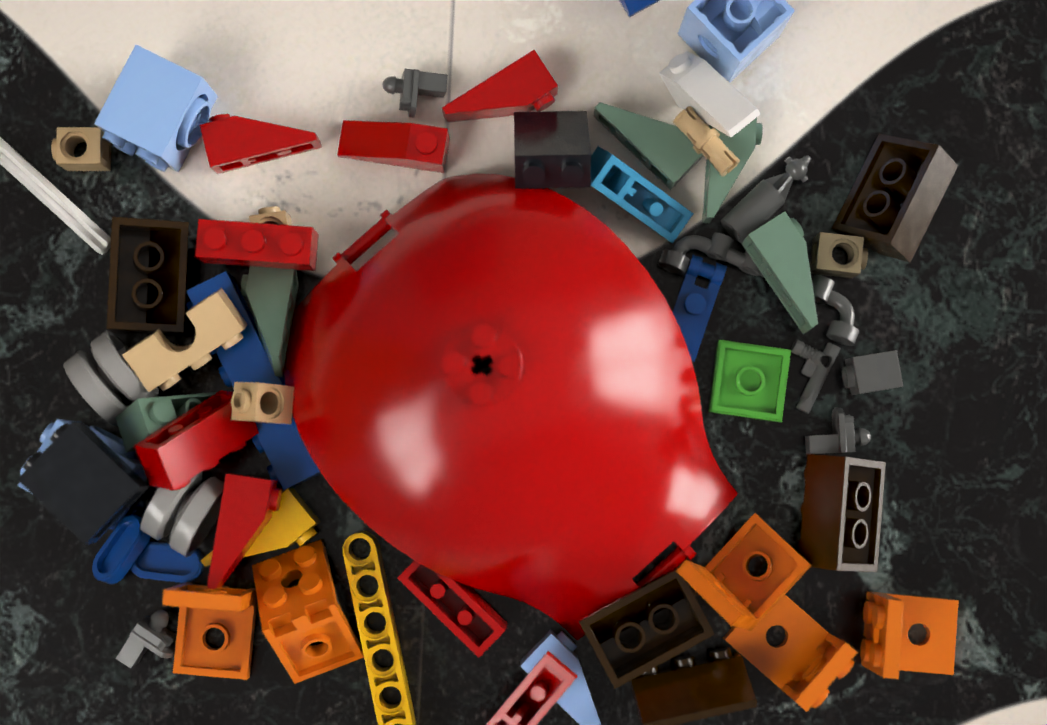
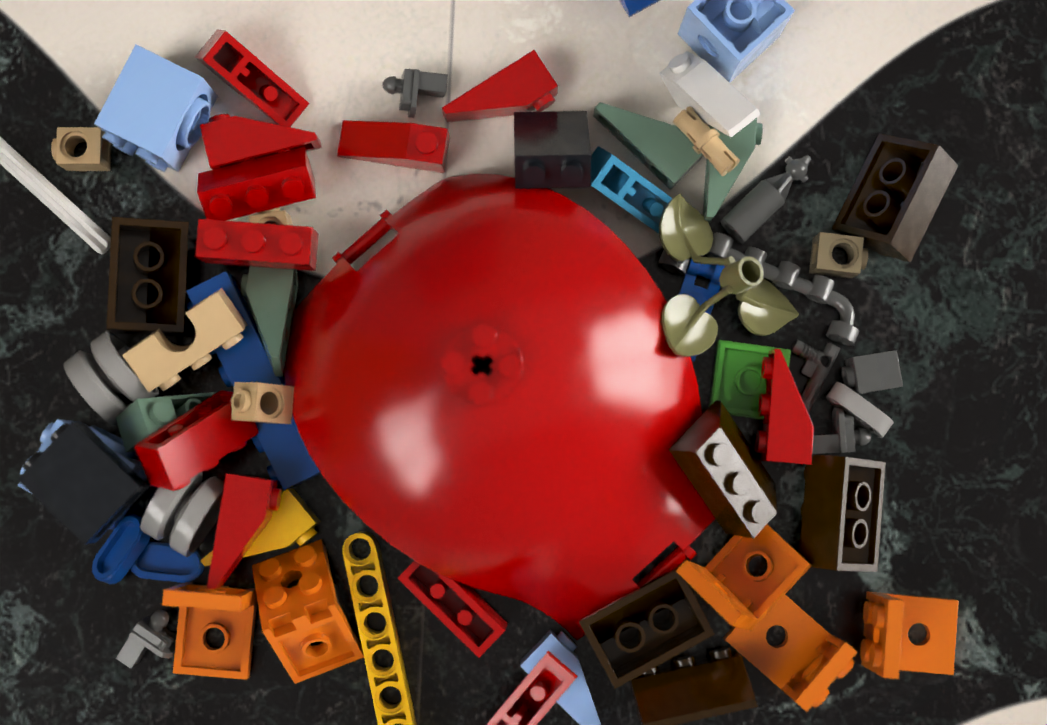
(251, 78): none -> red slope
(256, 185): none -> red brick
(684, 321): none -> olive plant
(727, 473): none -> dark brown slope
(784, 262): sand green slope -> none
(786, 423): none -> red slope
(863, 411): none -> light grey beam

